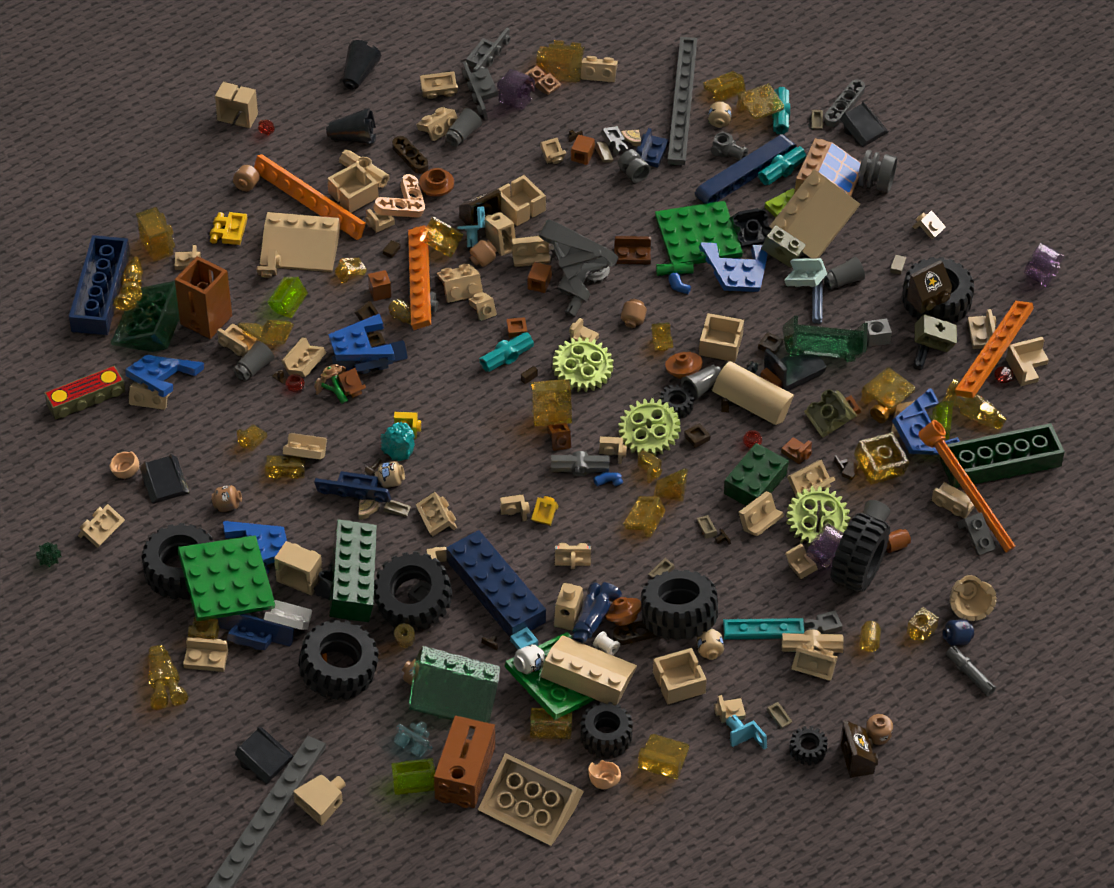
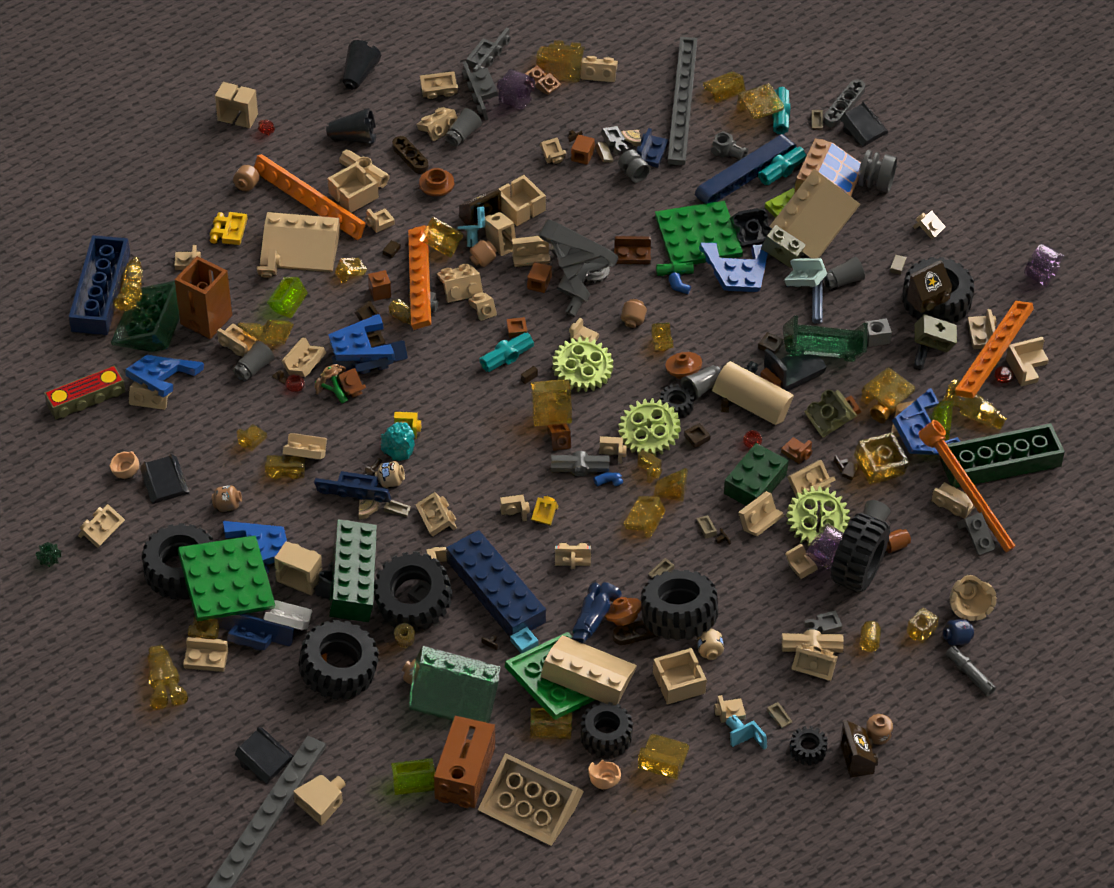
(155, 234): clear yellow brick -> none
(411, 206): light nougat beam -> none
(420, 744): clear light blue hips -> none
(529, 659): white head -> none
(569, 599): tan torso -> none
(606, 644): white bush -> none
(719, 114): tan head -> none
(721, 337): tan piece -> none
(761, 628): teal tile -> none

